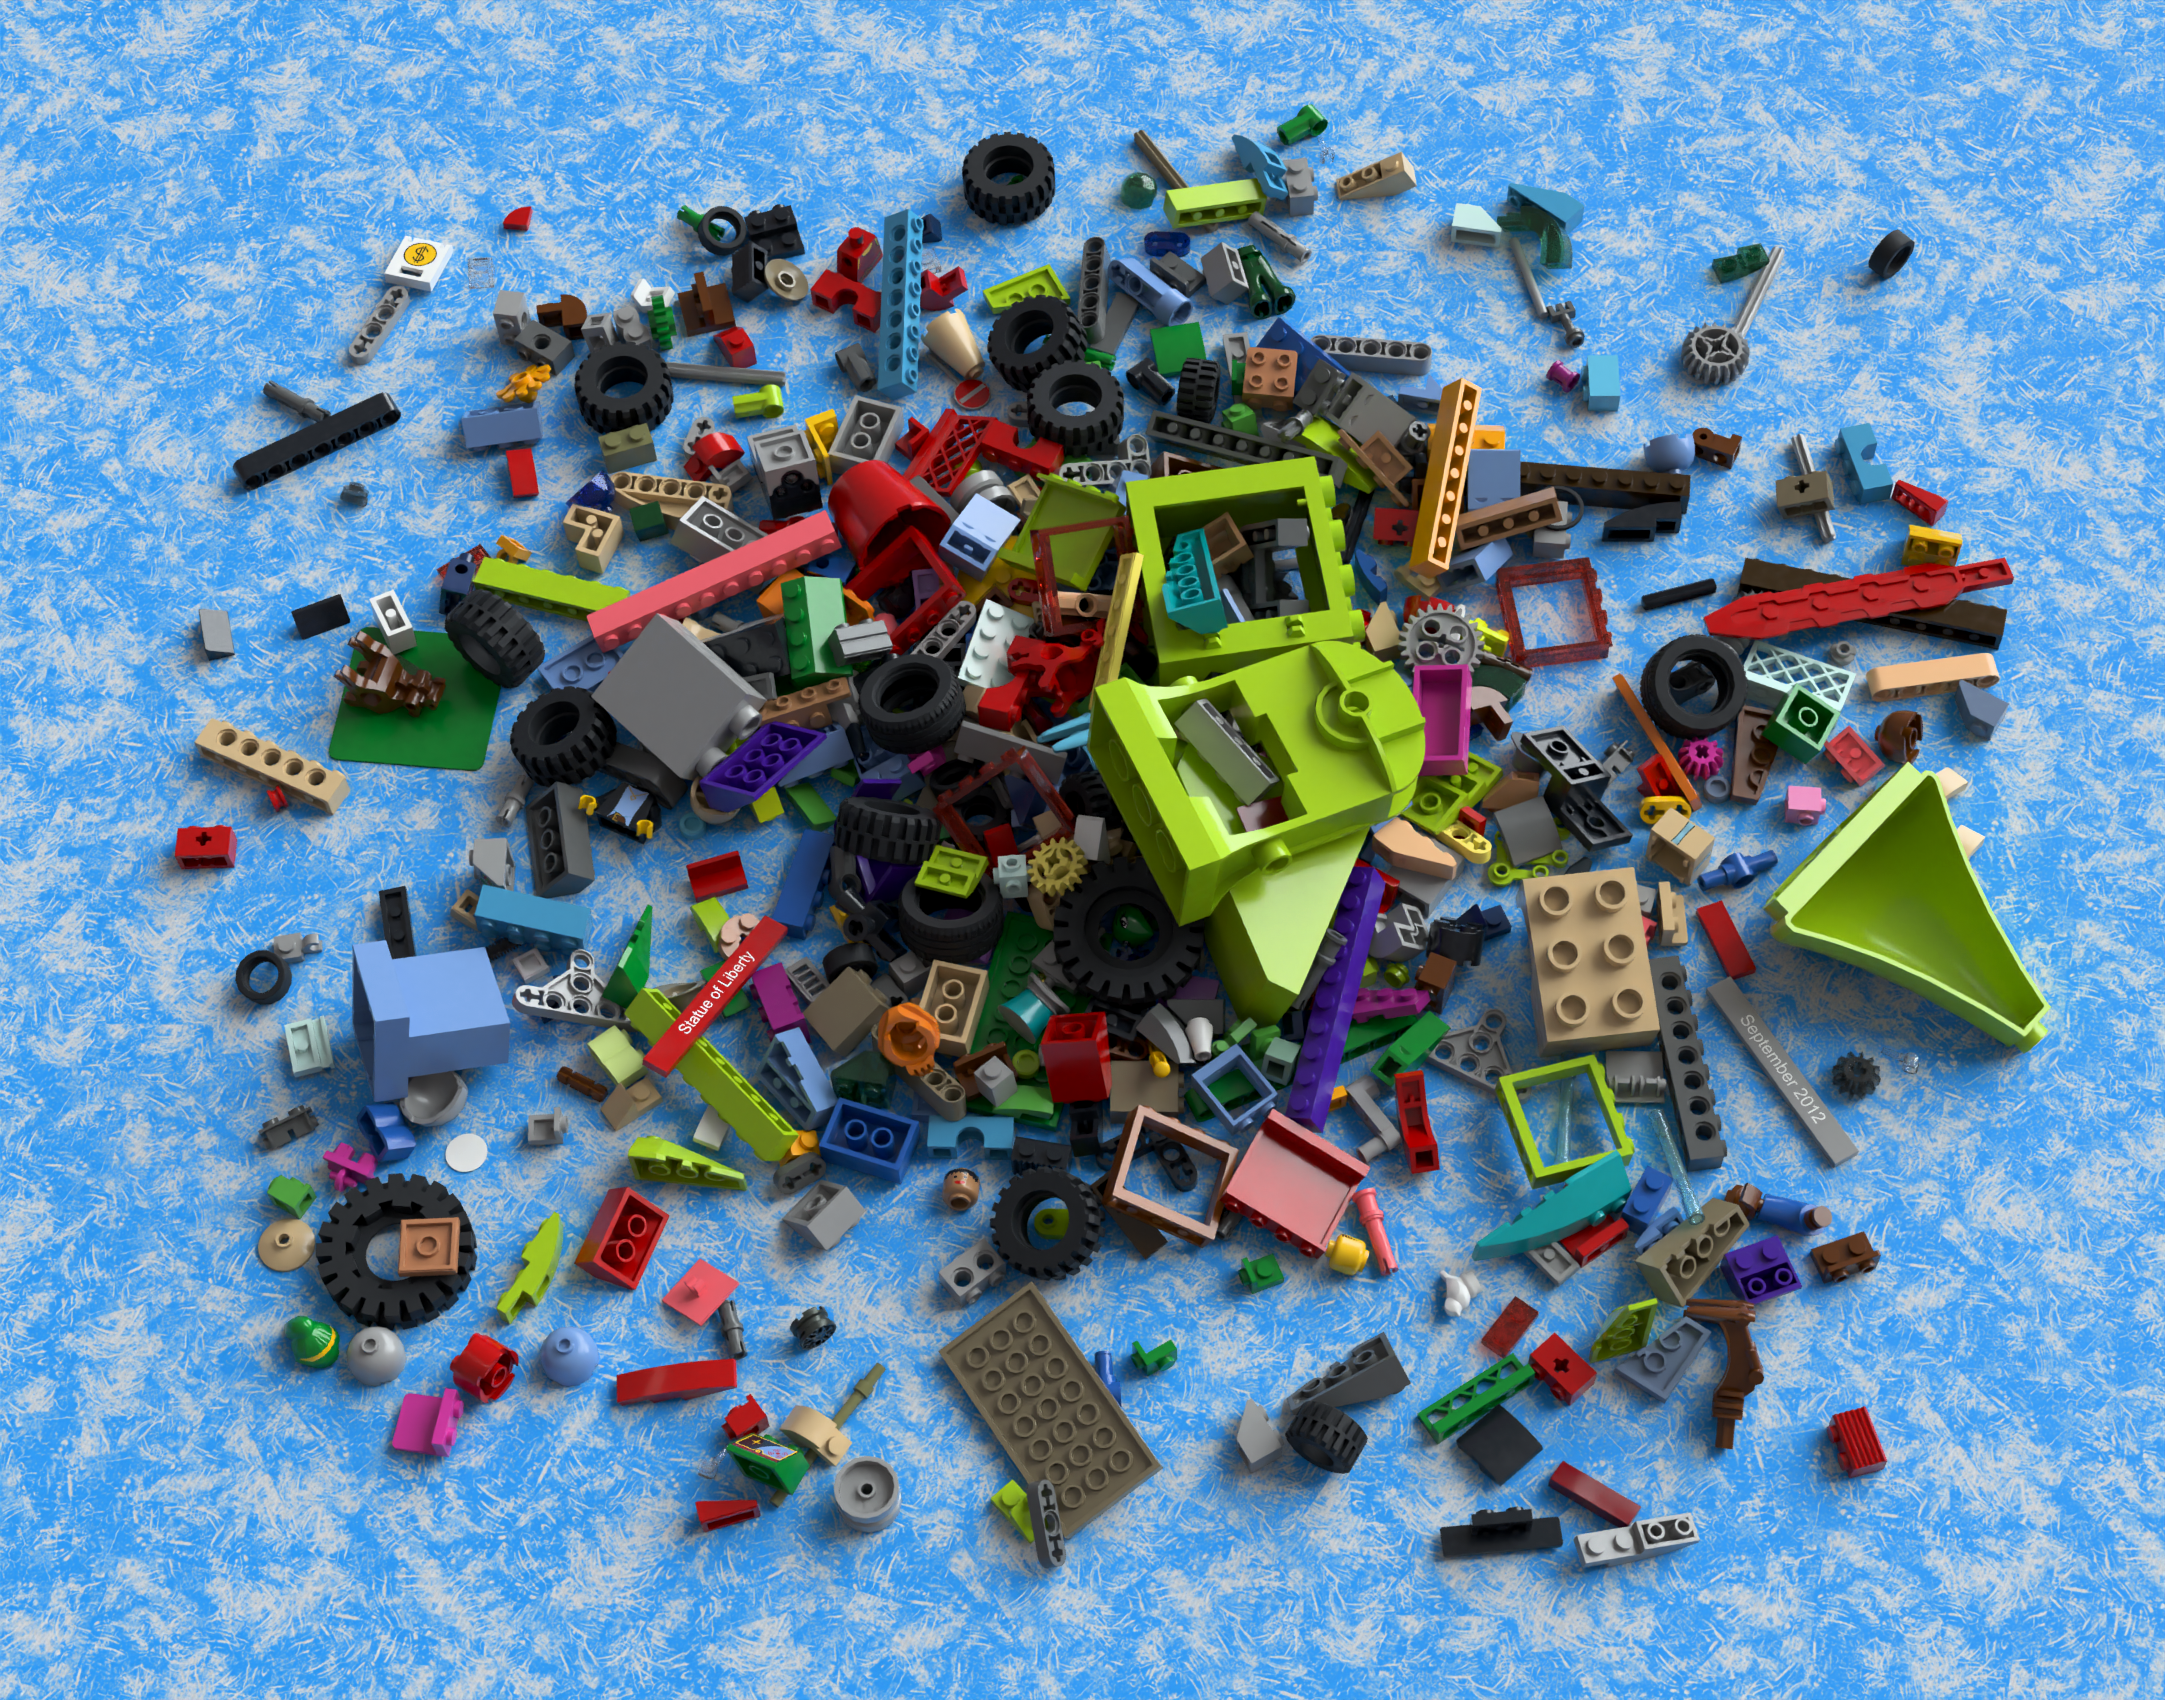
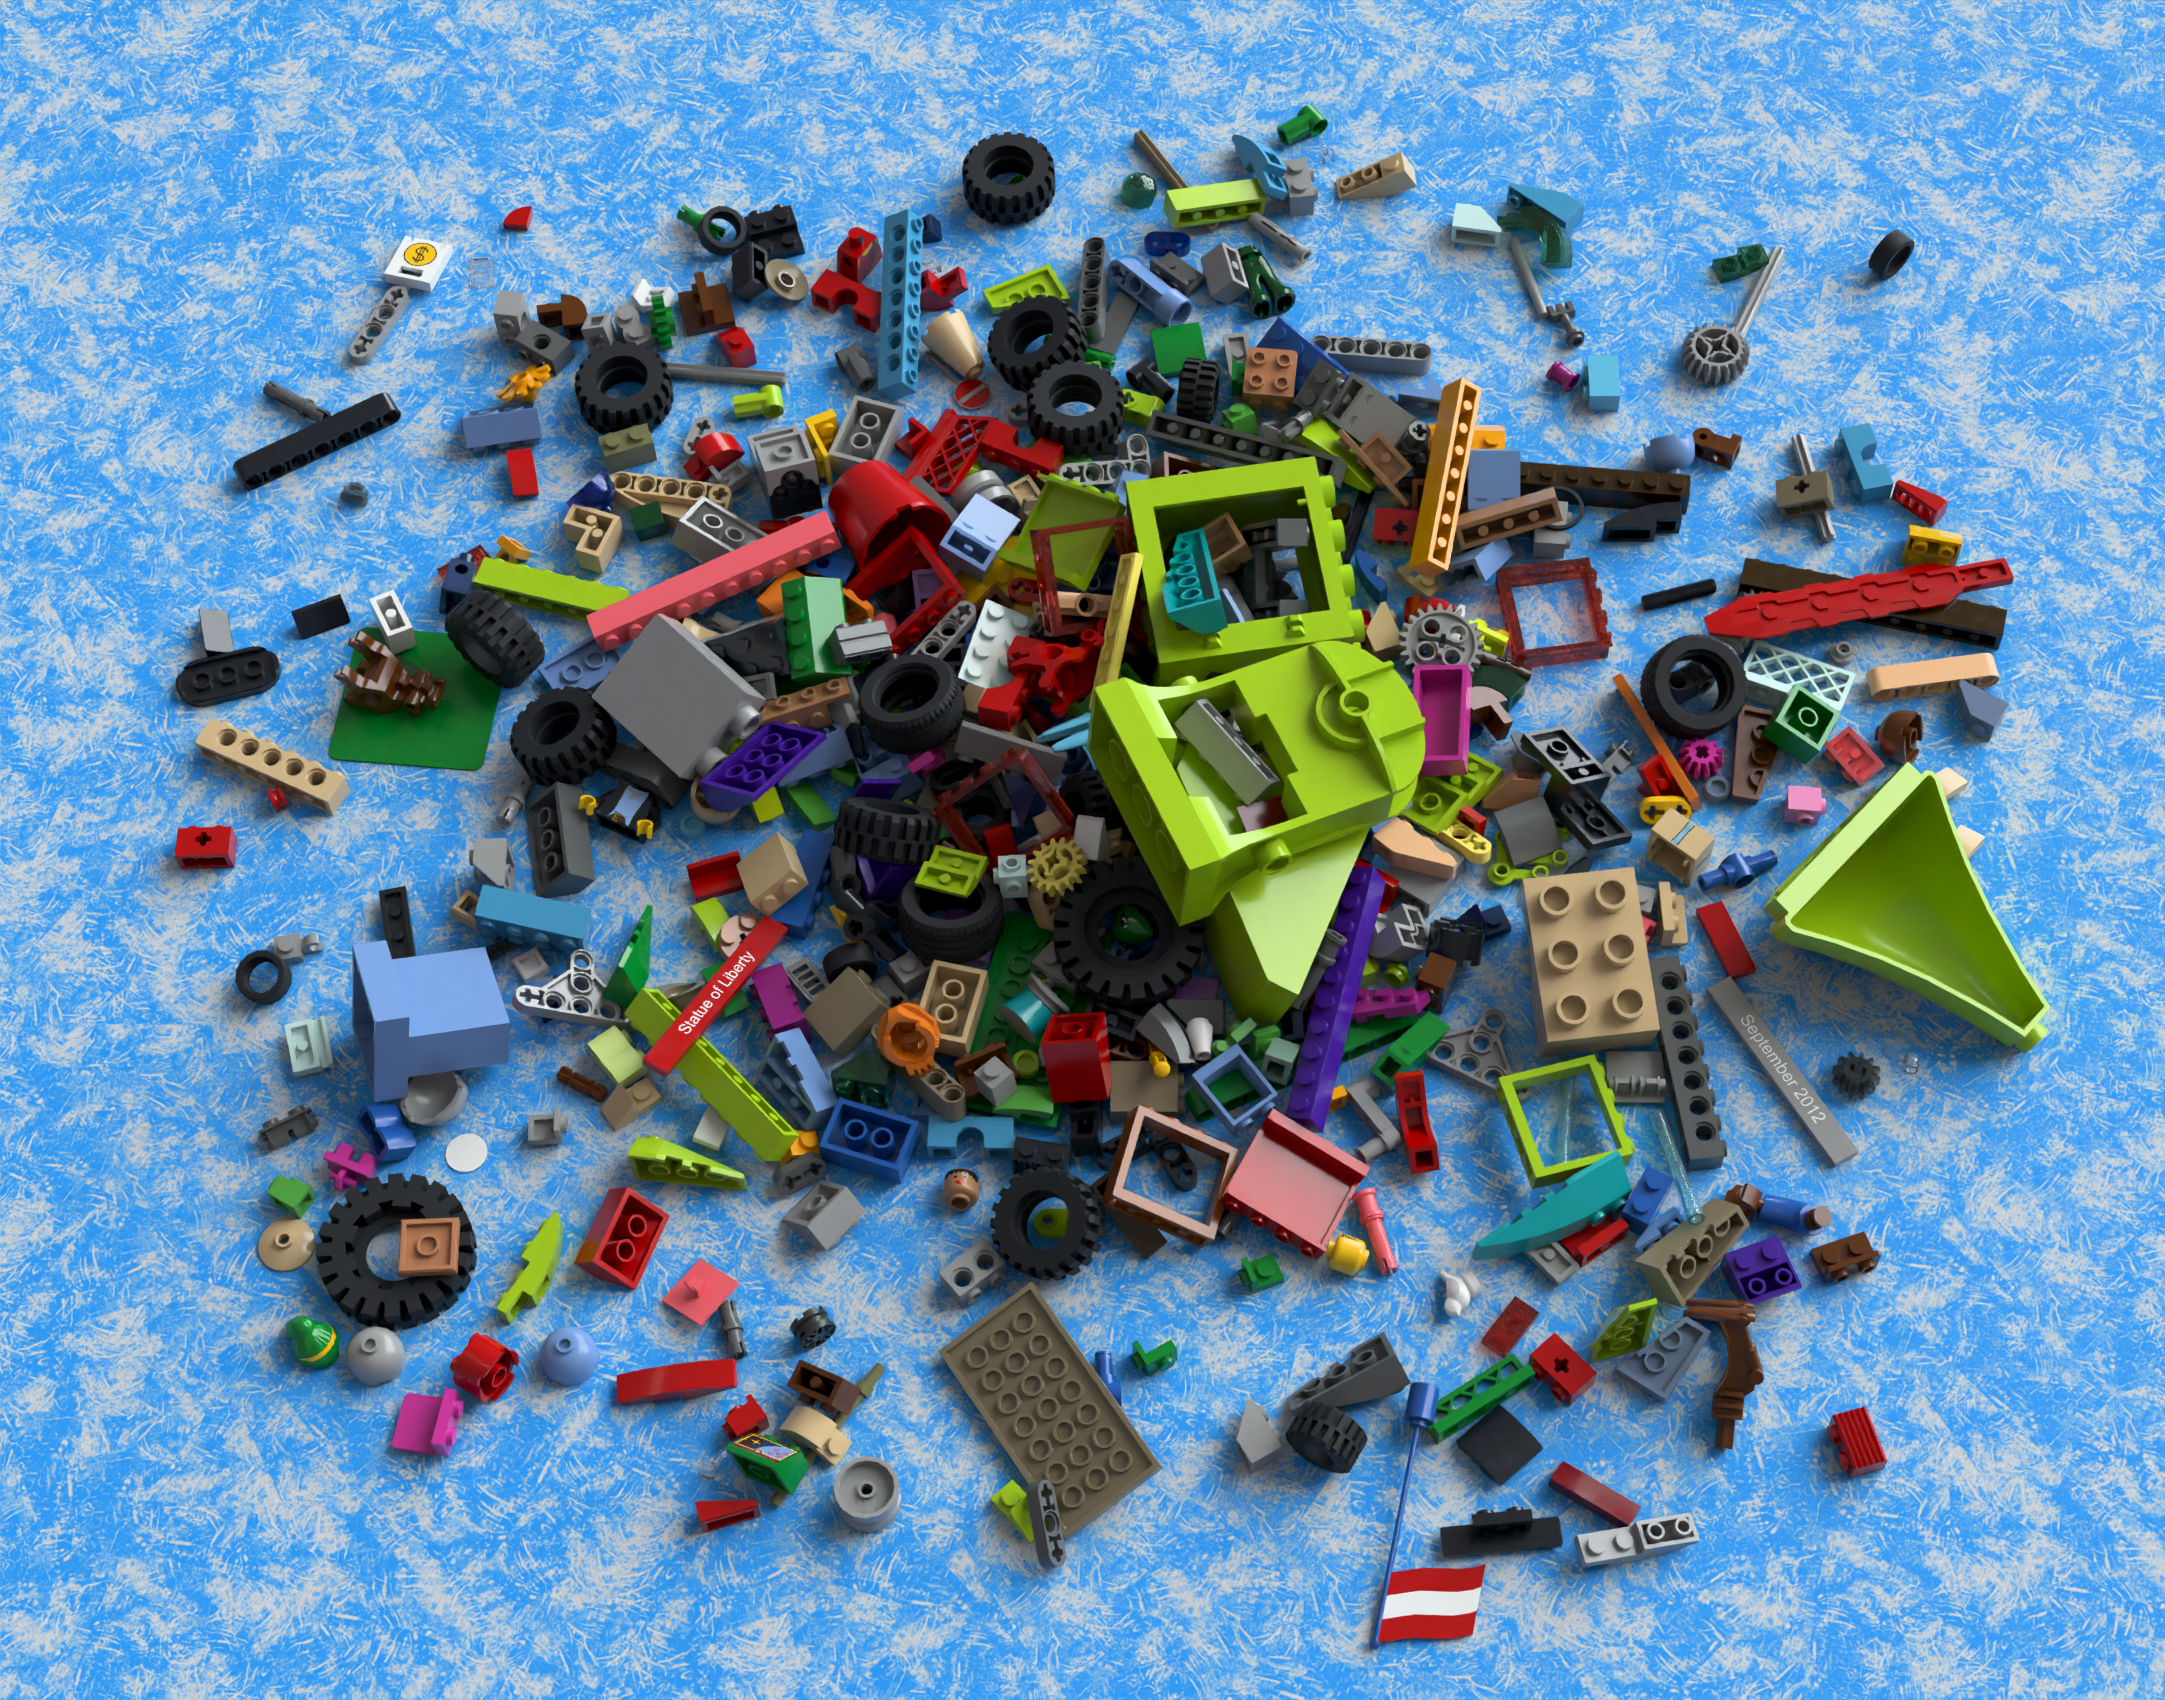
(228, 676): none -> black tile
(772, 874): none -> tan brick
(823, 1387): none -> reddish brown brick
(1140, 407): none -> lime piece
(1425, 1600): none -> flag

